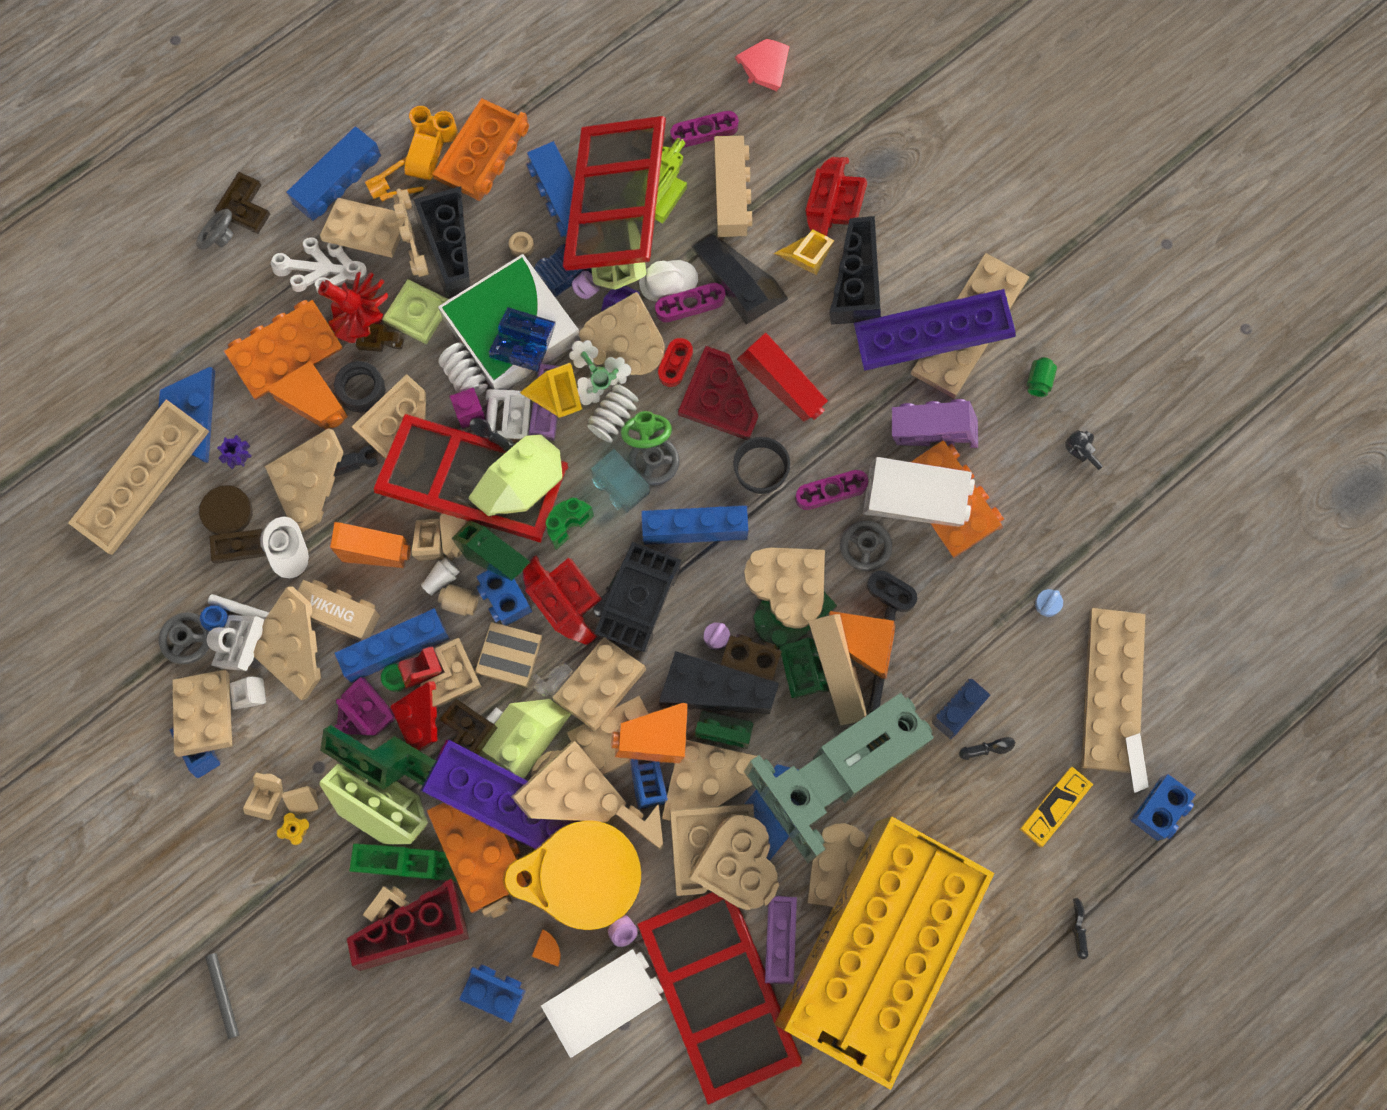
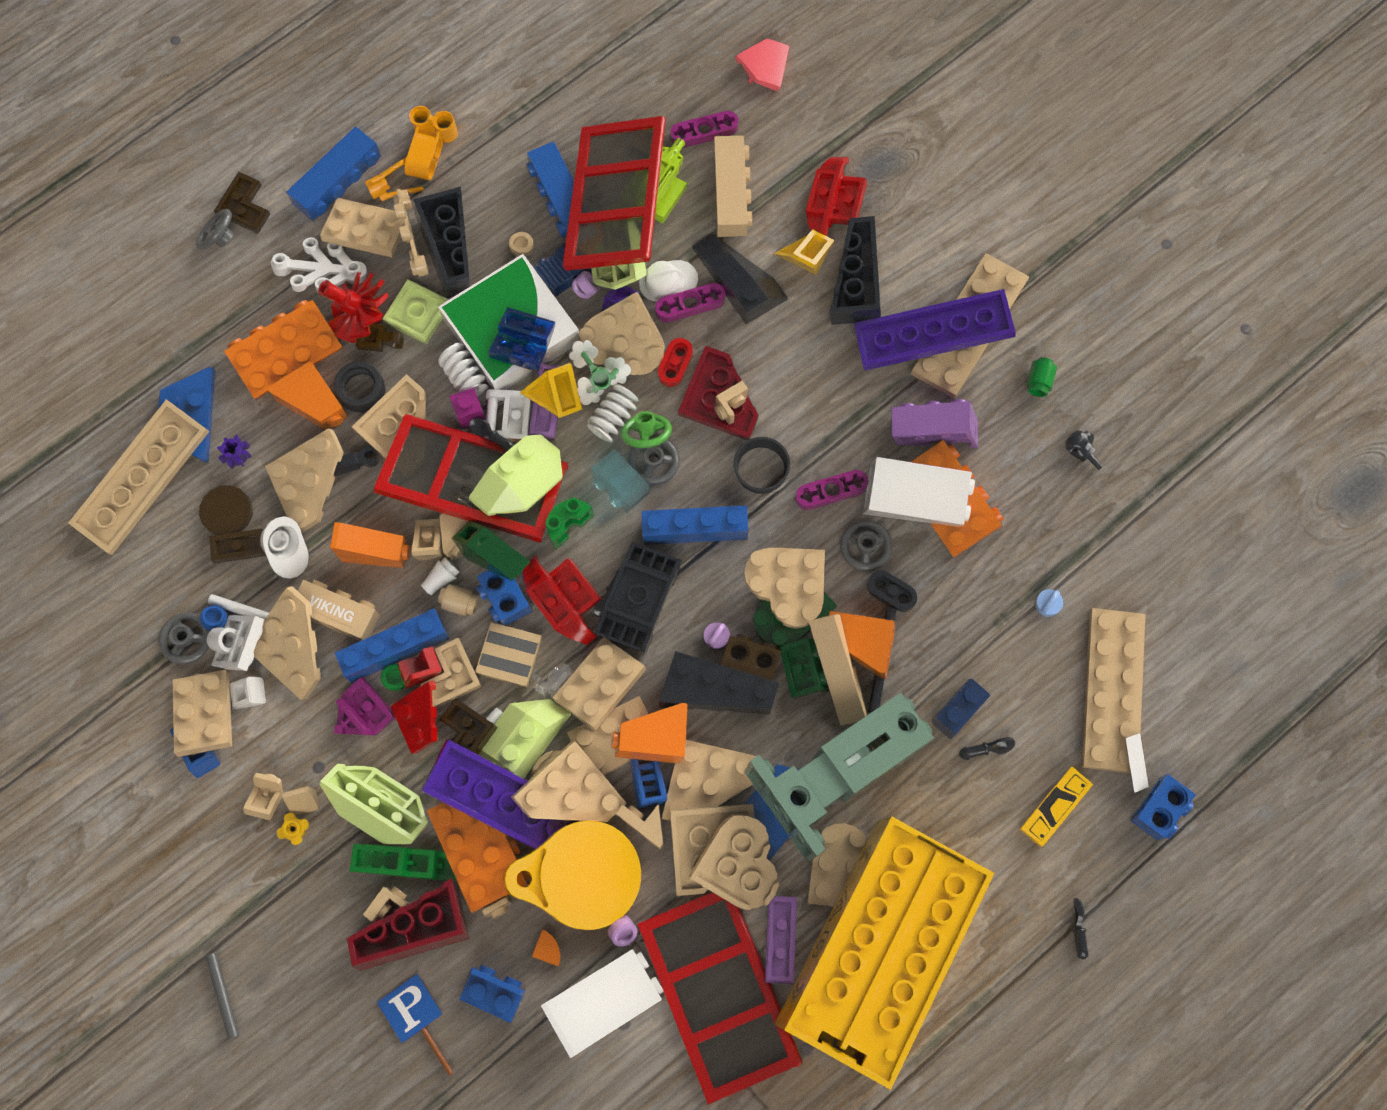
(380, 765): dark green bracket -> none
(410, 1011): none -> blue piece
(481, 149): orange bracket -> none
(724, 729): dark green bracket -> none
(732, 397): none -> tan bracket
(783, 378): red slope -> none

